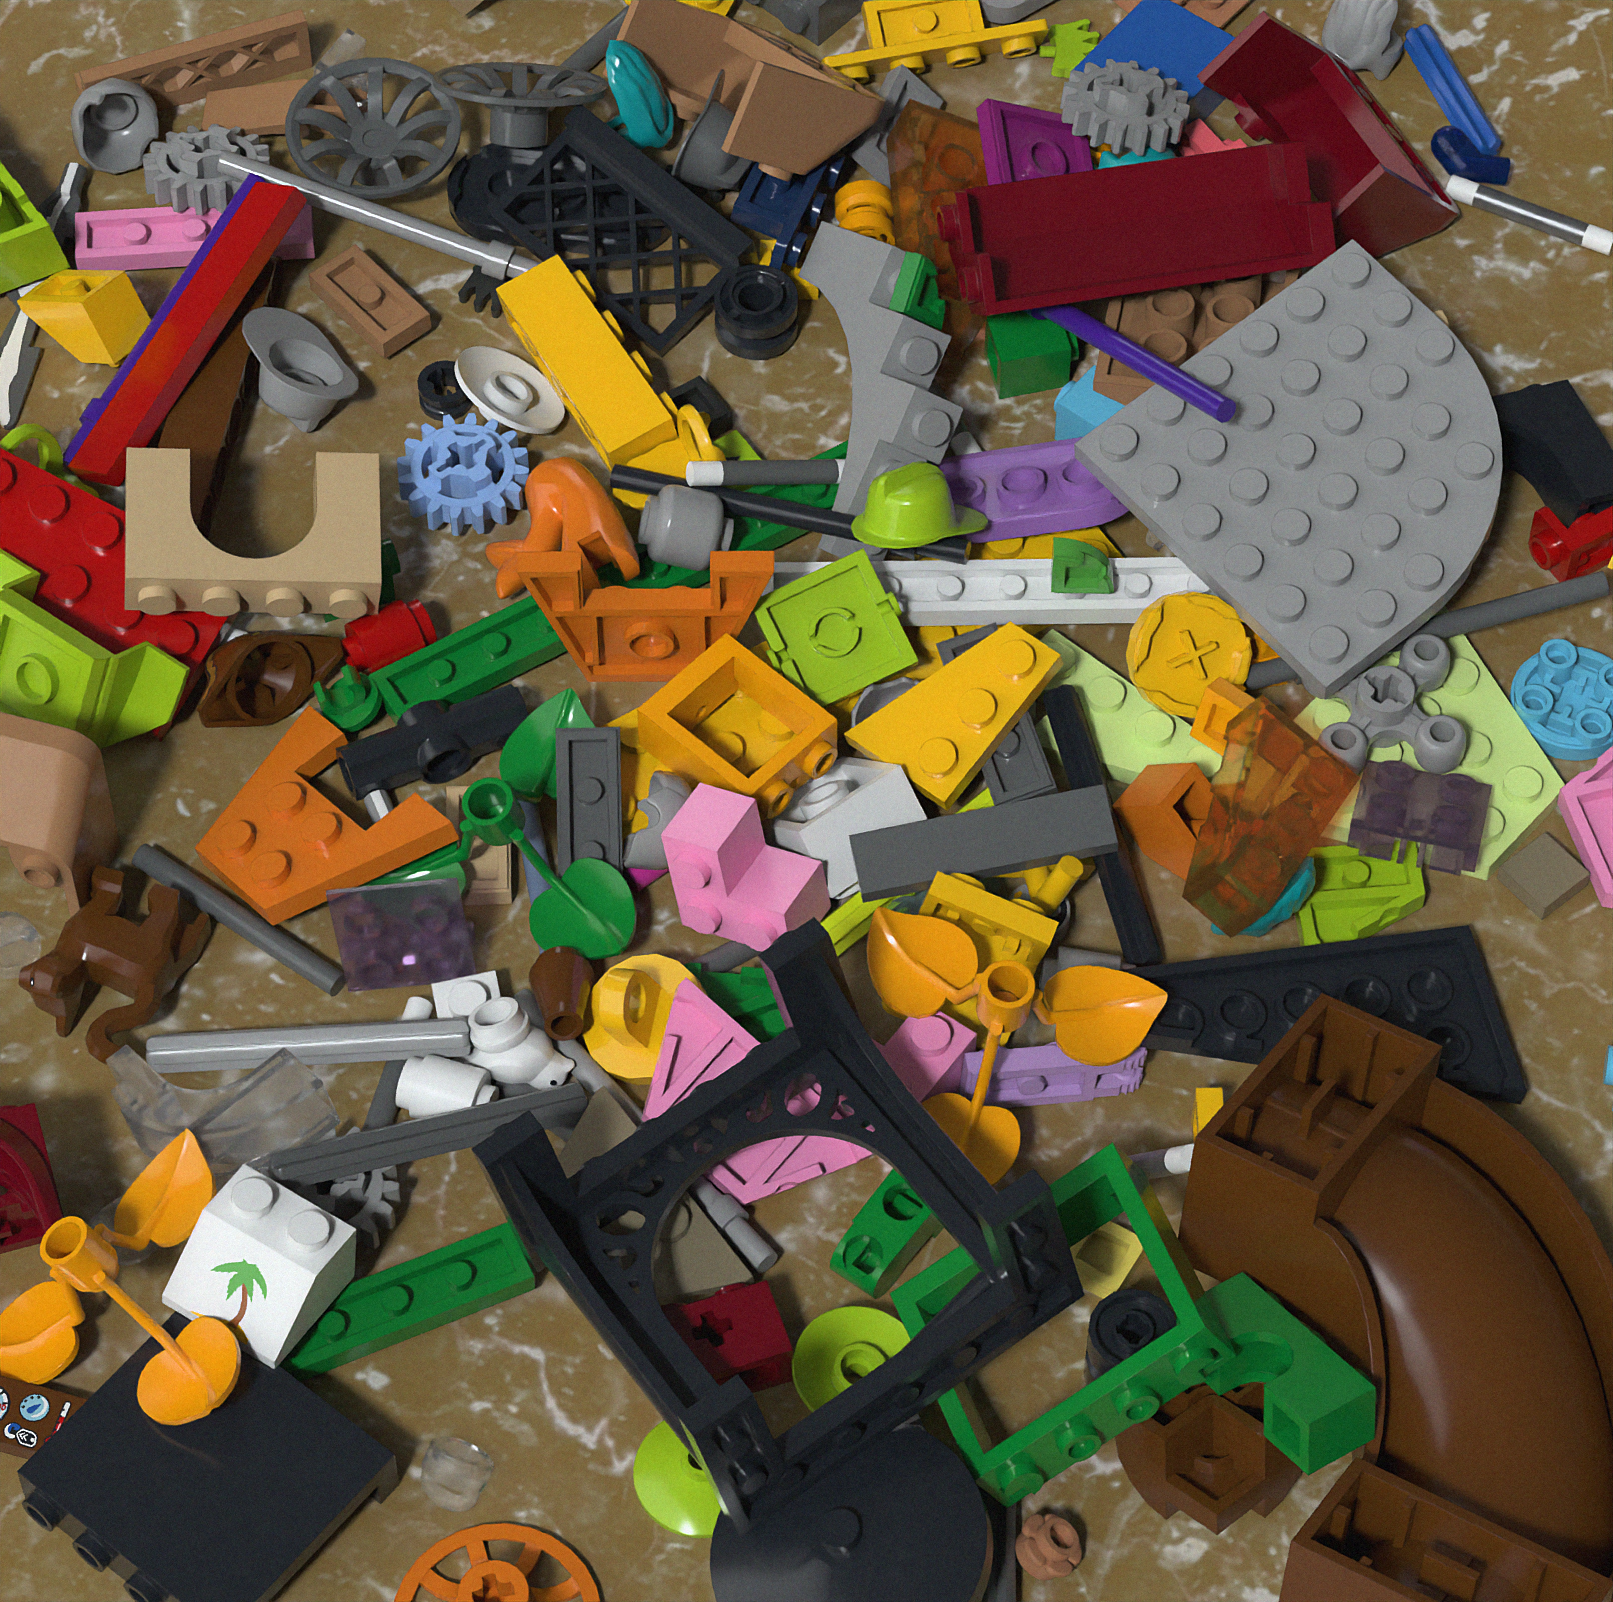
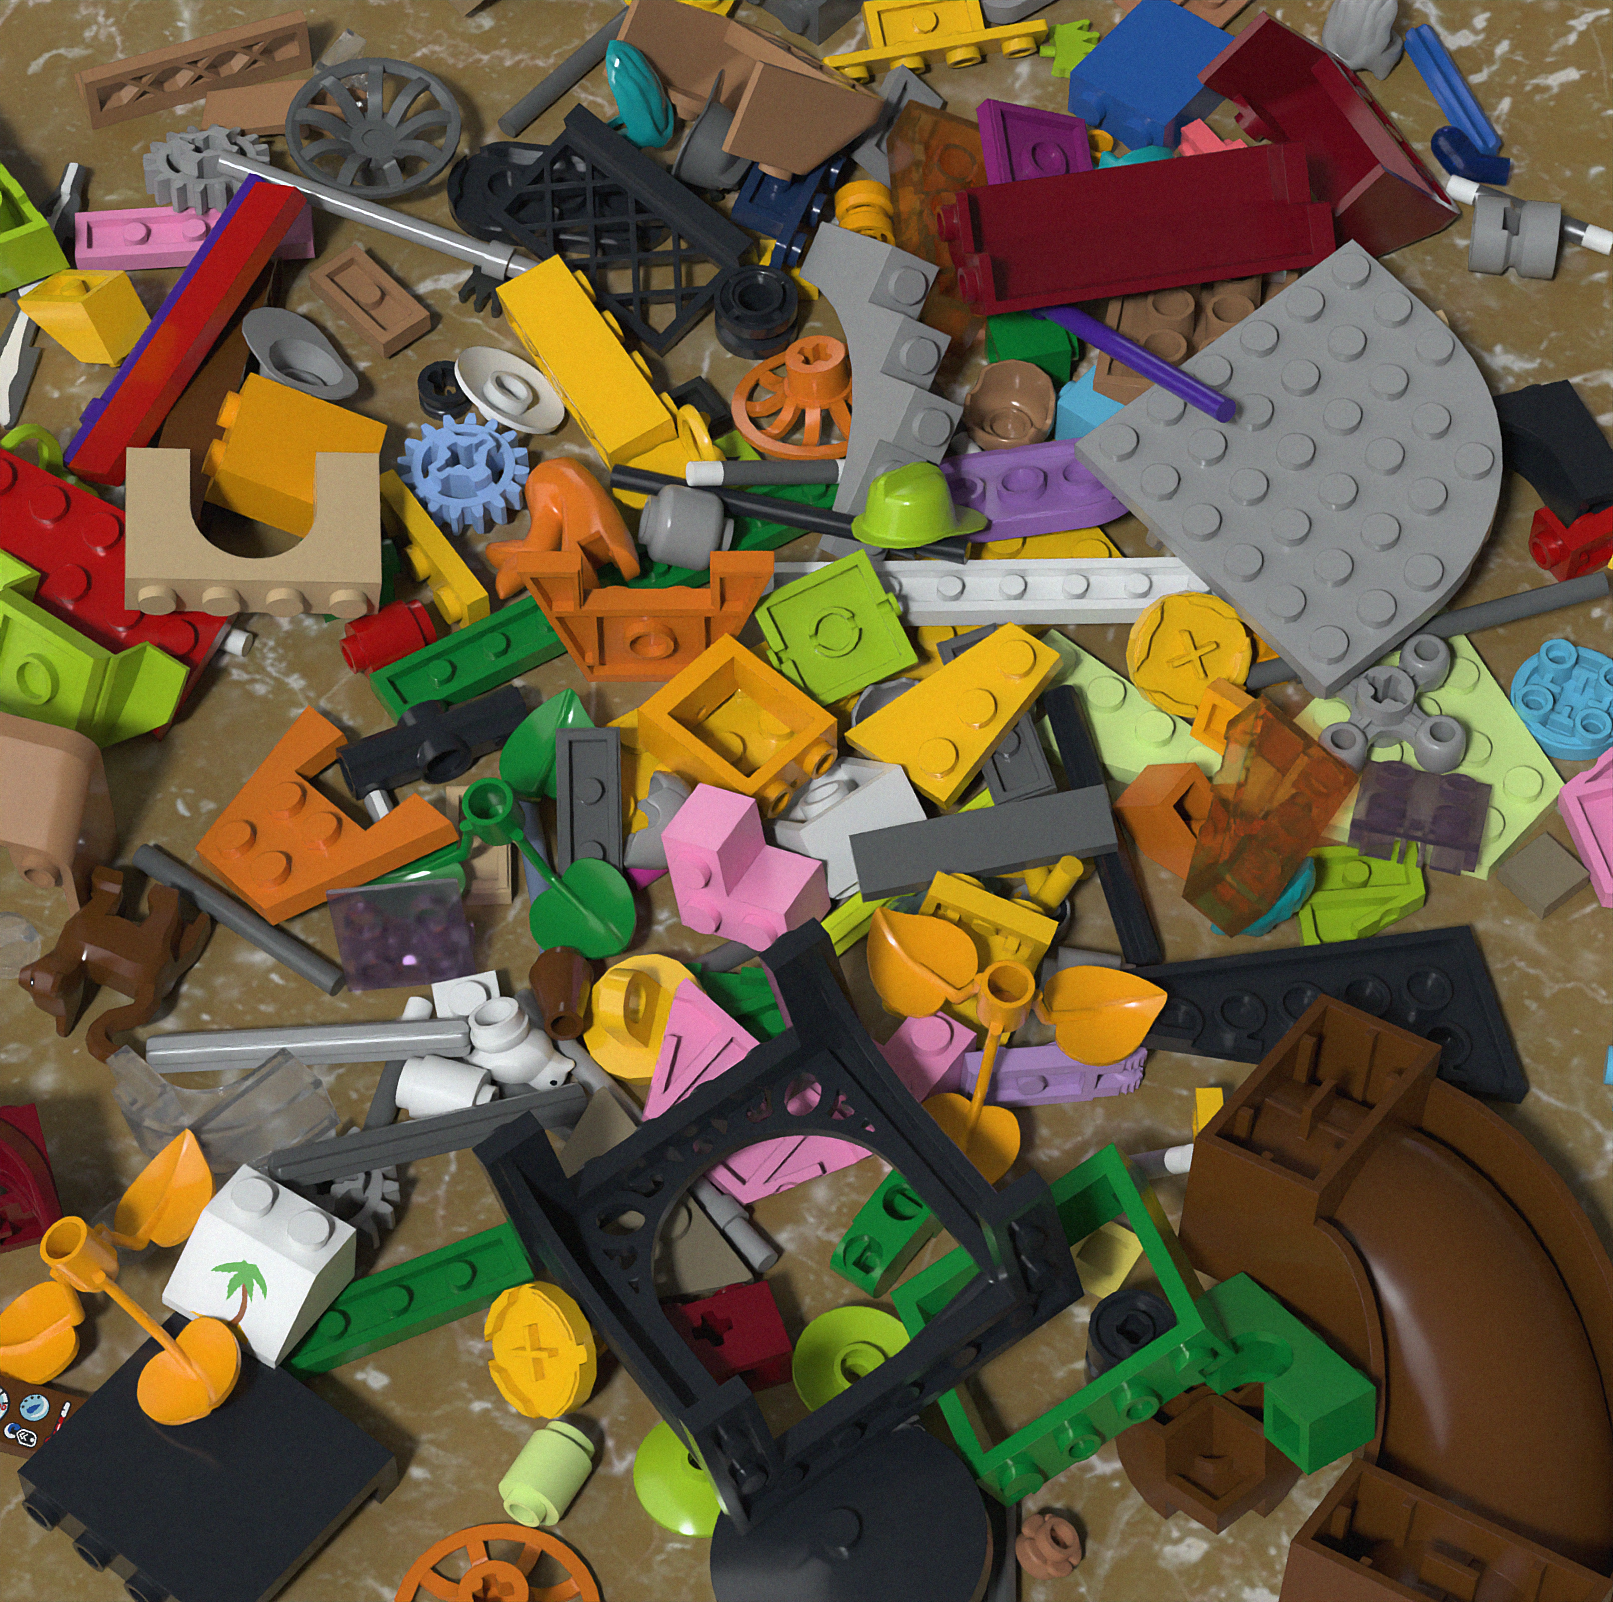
(114, 125): light grey hair -> none
(264, 676): reddish brown hat -> none
(271, 449): none -> light orange brick
(350, 700): green plate -> none
(430, 555): none -> yellow plate
(456, 1466): clear tile -> none
(515, 116): dark grey wheel -> none
(542, 1350): none -> yellow tile
(547, 1474): none -> yellowish green brick
(814, 381): none -> orange wheel
(917, 292): green tile -> none
(1010, 406): none -> medium nougat hair
(1079, 568): bright green tile -> none
(1124, 107): light grey gear -> none
(1514, 236): none -> light grey wheel

